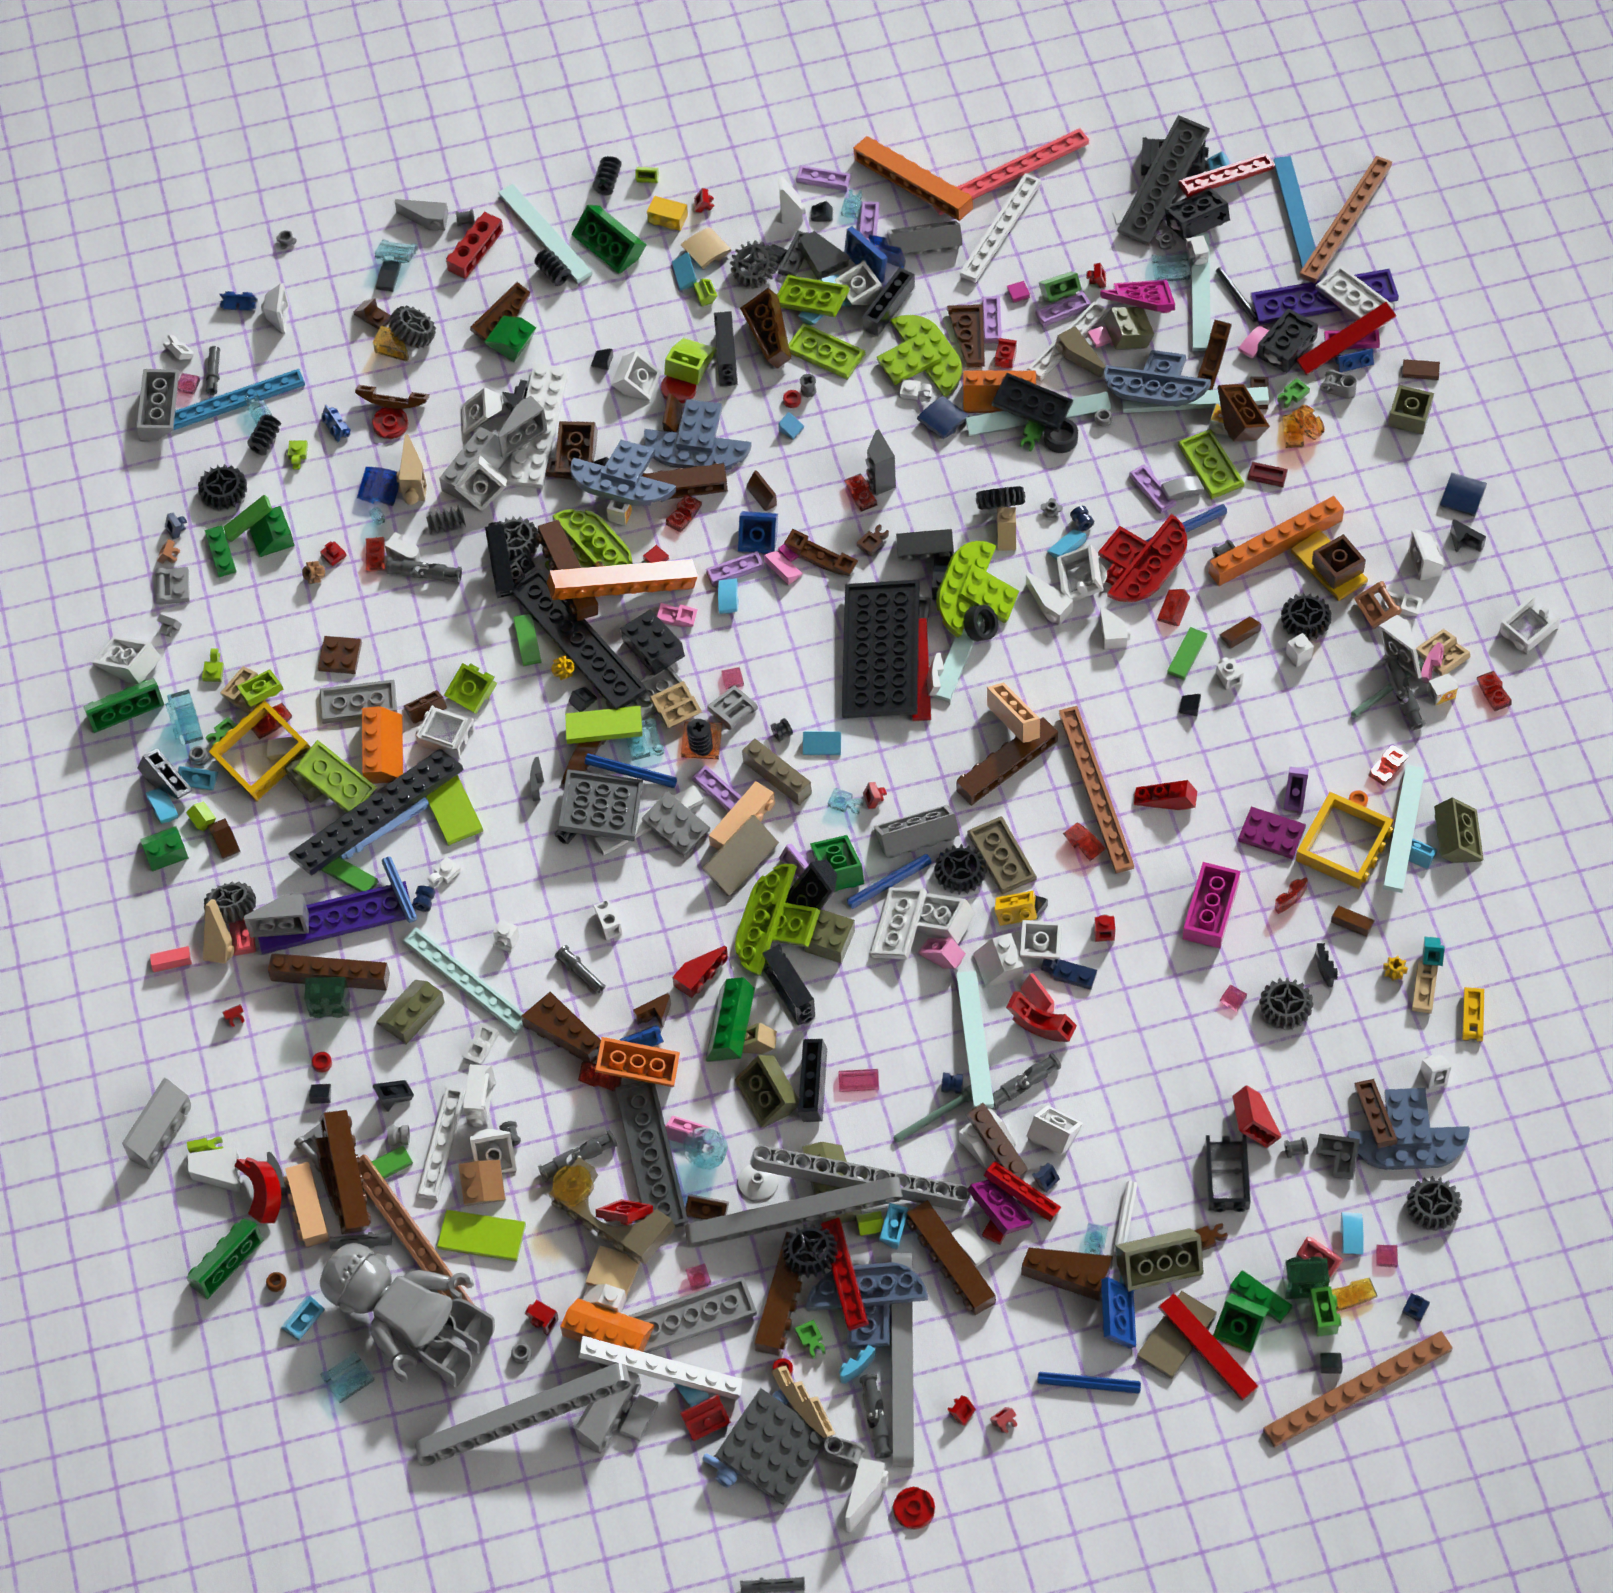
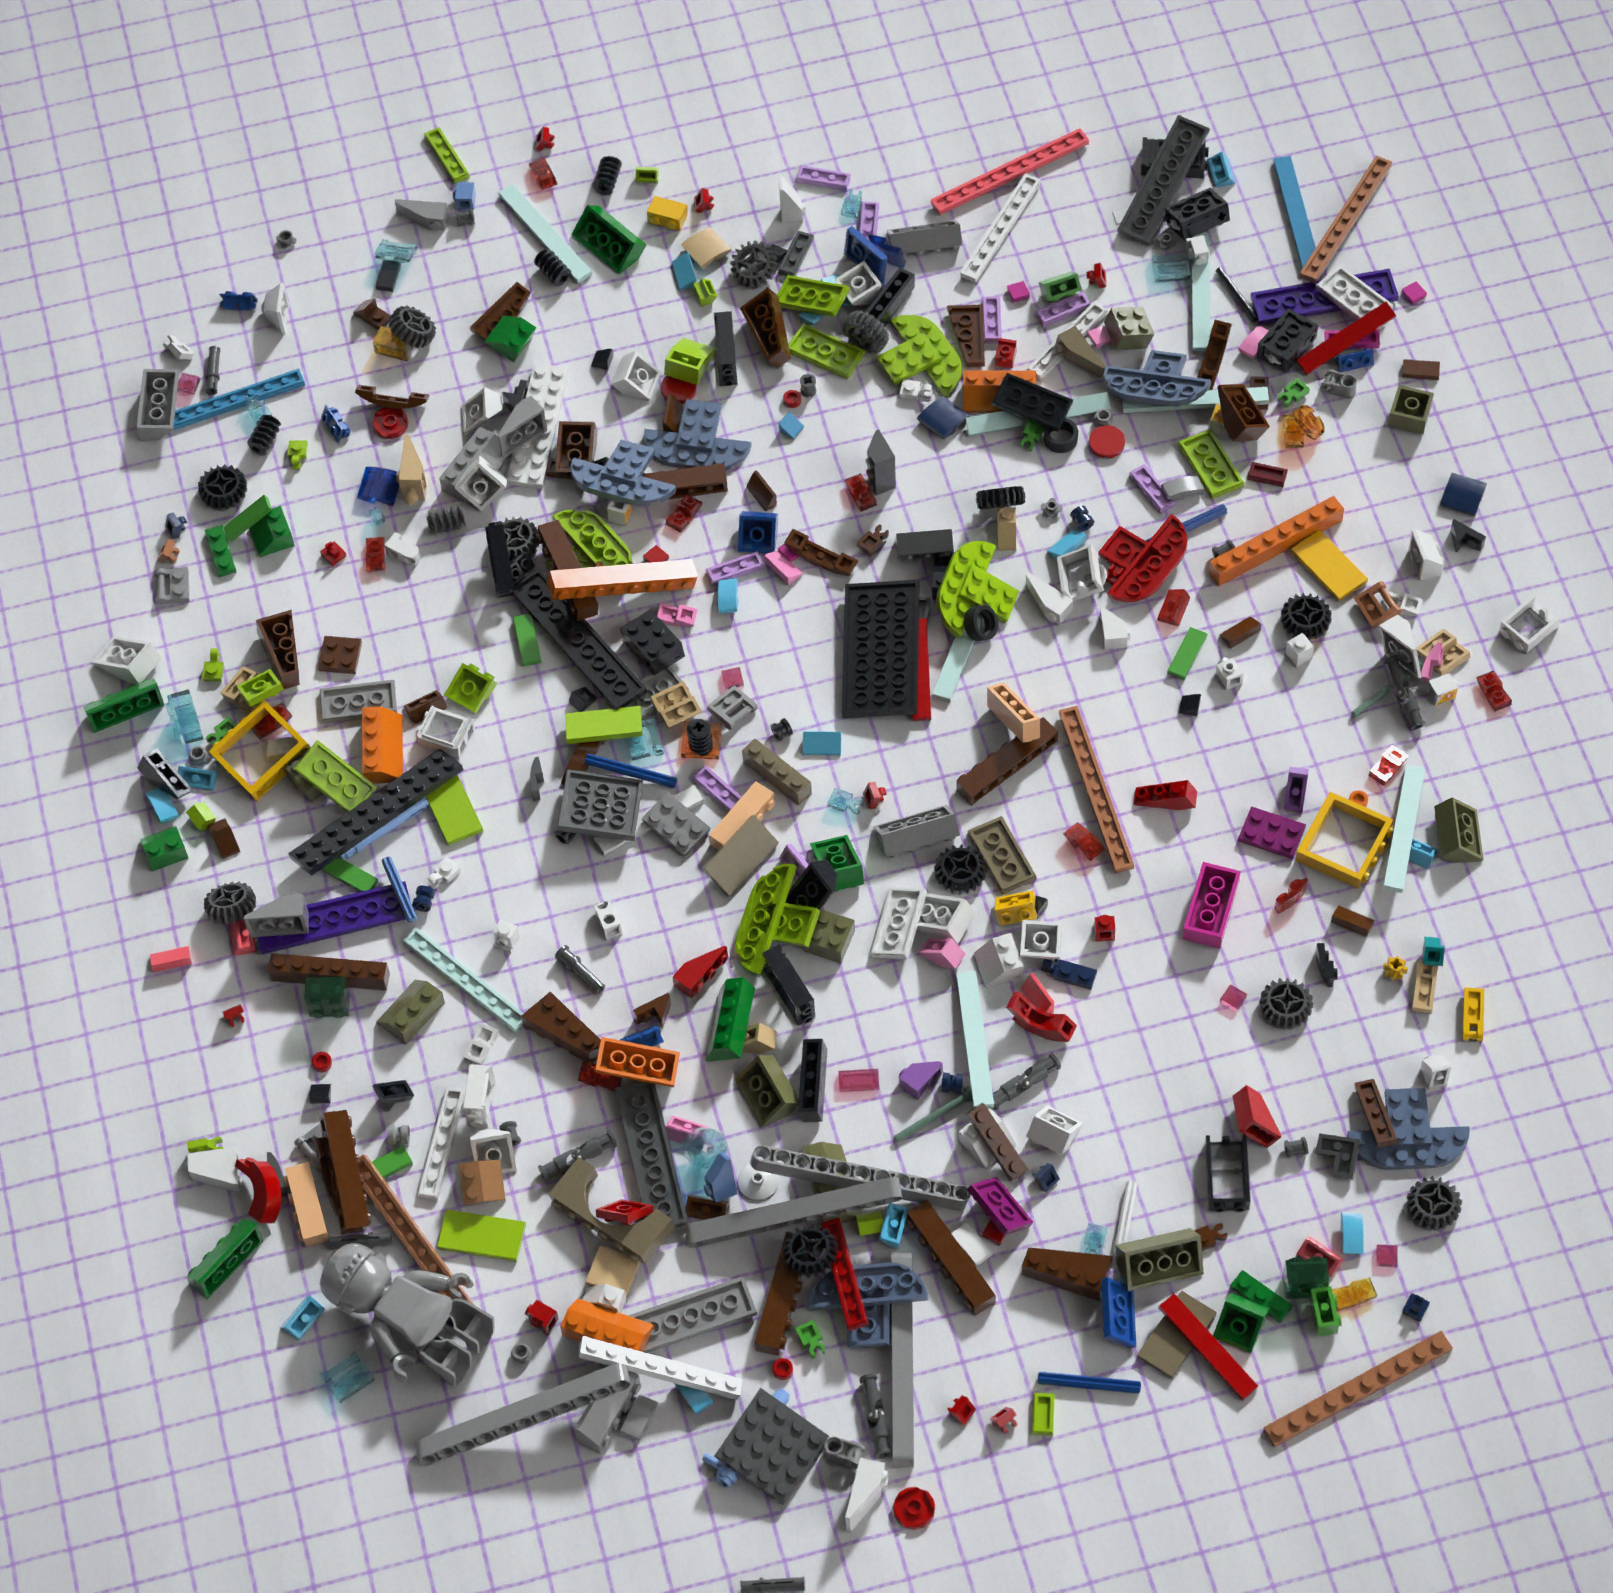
(156, 1124): light grey slope -> none
(168, 624): light grey tile -> none
(217, 938): tan slope -> none
(276, 1276): dark orange plate -> none
(279, 644): none -> reddish brown wedge
(313, 572): medium nougat gear -> none
(431, 571): dark grey piece -> none
(446, 155): none -> lime tile
(464, 195): none -> medium blue brick
(474, 245): red brick -> none
(543, 139): none -> red tile
(543, 174): none -> clear red slope
(562, 668): yellow gear -> none
(575, 1195): clear yellow plate -> none
(698, 1277): clear pink plate -> none
(705, 1418): red plate -> none
(720, 1179): none -> medium blue slope
(808, 1408): tan slope -> none
(821, 254): dark grey slope -> none
(822, 212): black slope -> none
(854, 1368): medium azure slope -> none
(865, 331): none -> dark grey gear
(889, 881): blue axle -> none
(913, 178): orange brick -> none
(919, 1077): none -> medium lavender slope
(934, 673): white slope -> none
(1022, 1191): red plate -> none
(1043, 1414): none -> lime tile
(1107, 441): none -> red tile
(1149, 295): dark pink wing -> none
(1226, 174): tile -> none
(1331, 1363): black slope -> none
(1338, 561): reddish brown brick -> none
(1414, 292): none -> dark pink tile

